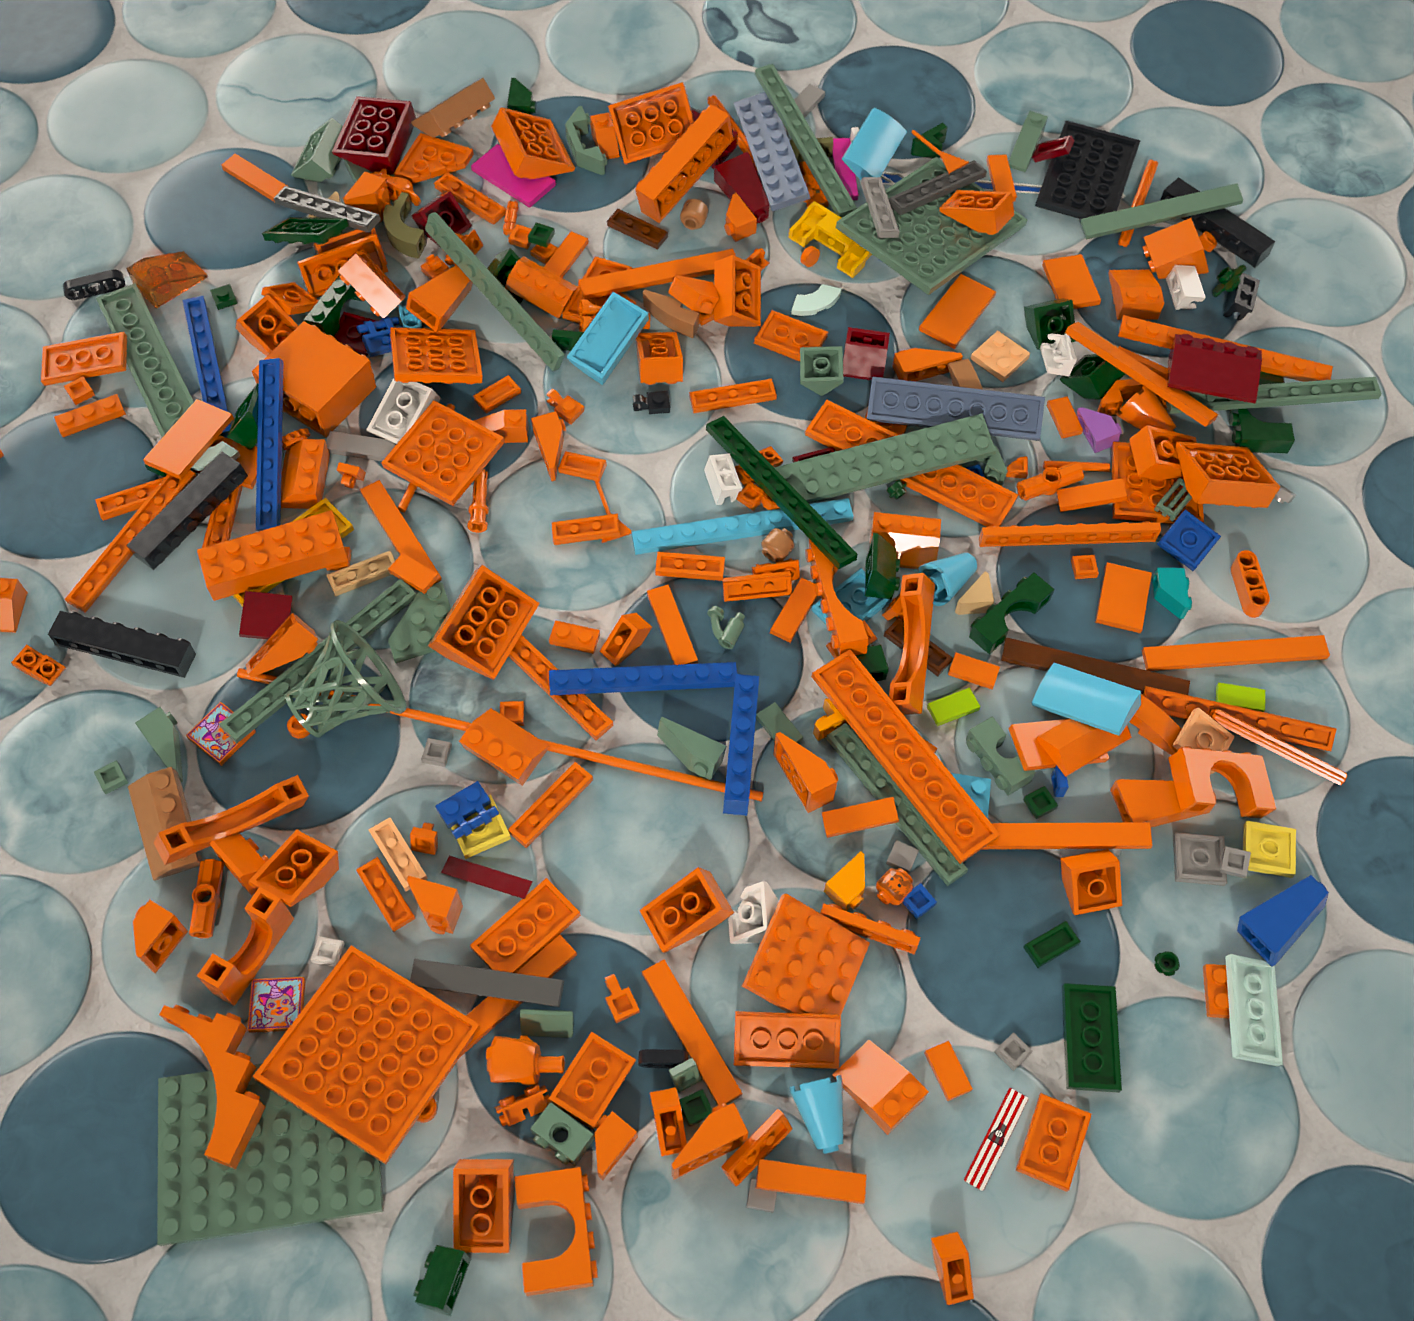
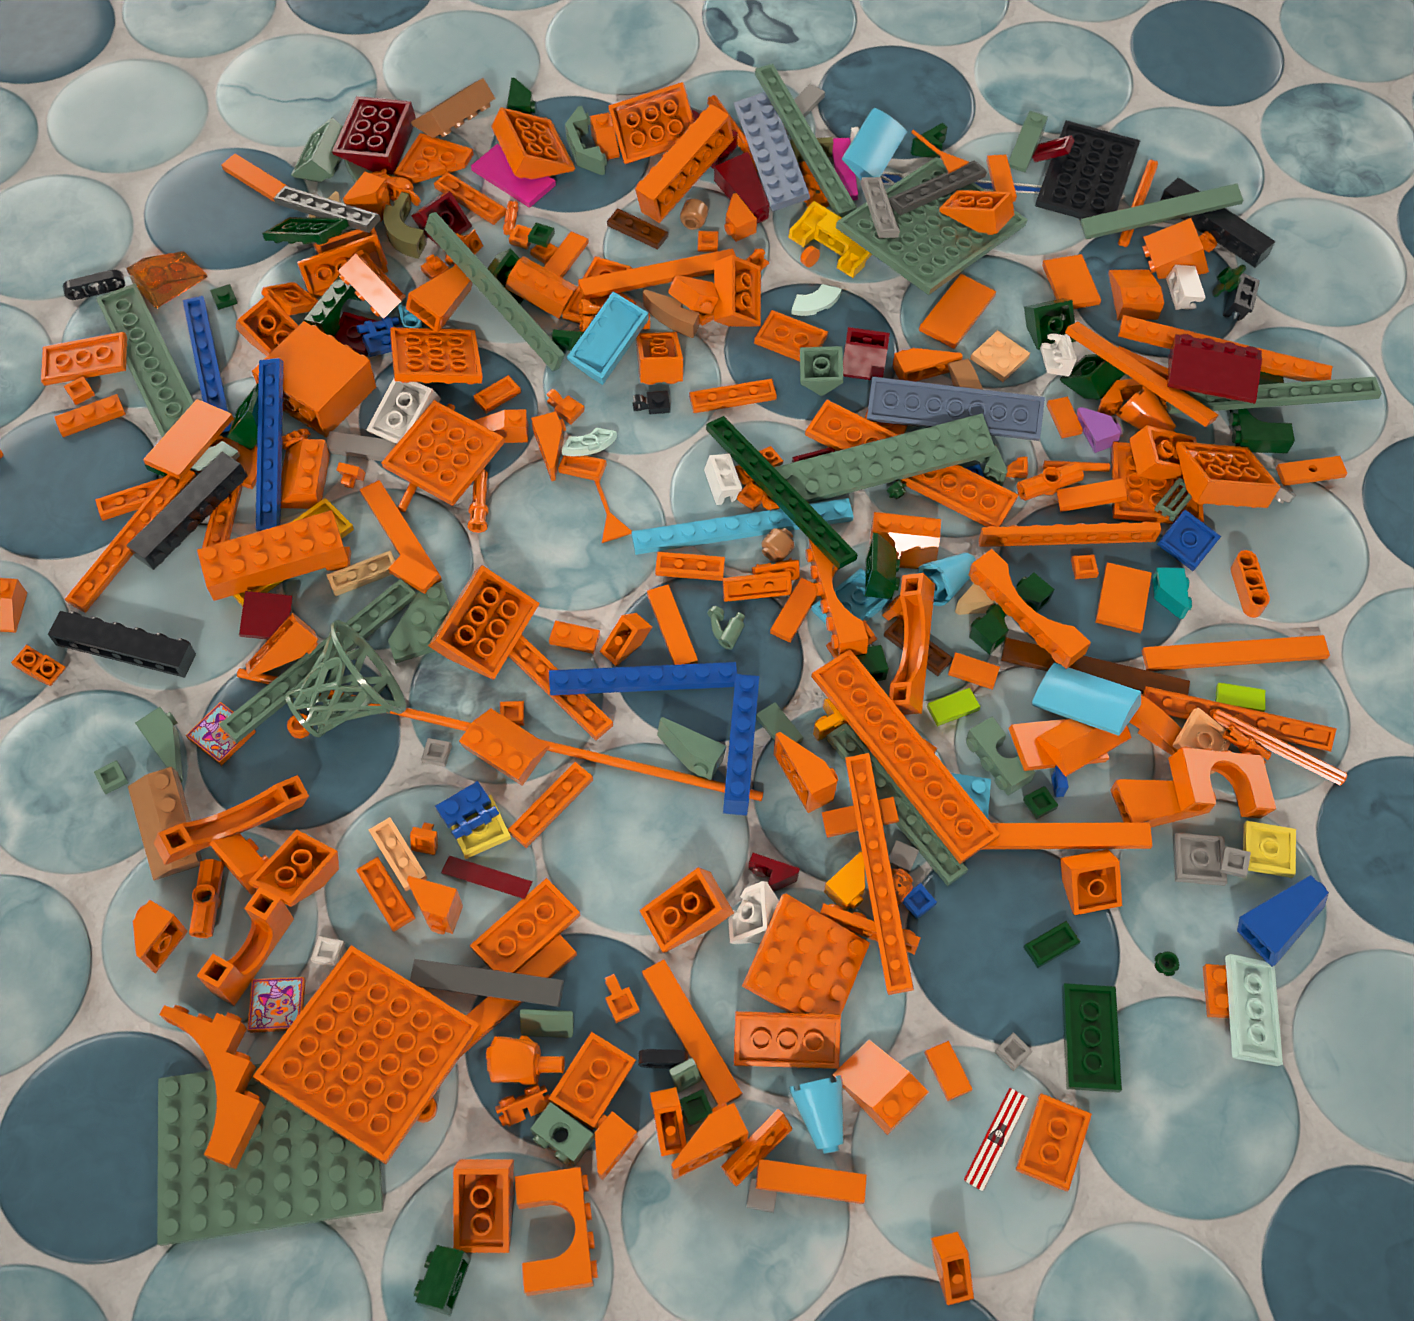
(585, 529): orange tile -> none
(589, 443): none -> light aqua tile
(707, 241): none -> orange tile
(779, 872): none -> dark red slope
(879, 875): none -> orange plate
(1060, 640): none -> orange arch
(1245, 743): none -> orange pin
(1311, 470): none -> orange tile

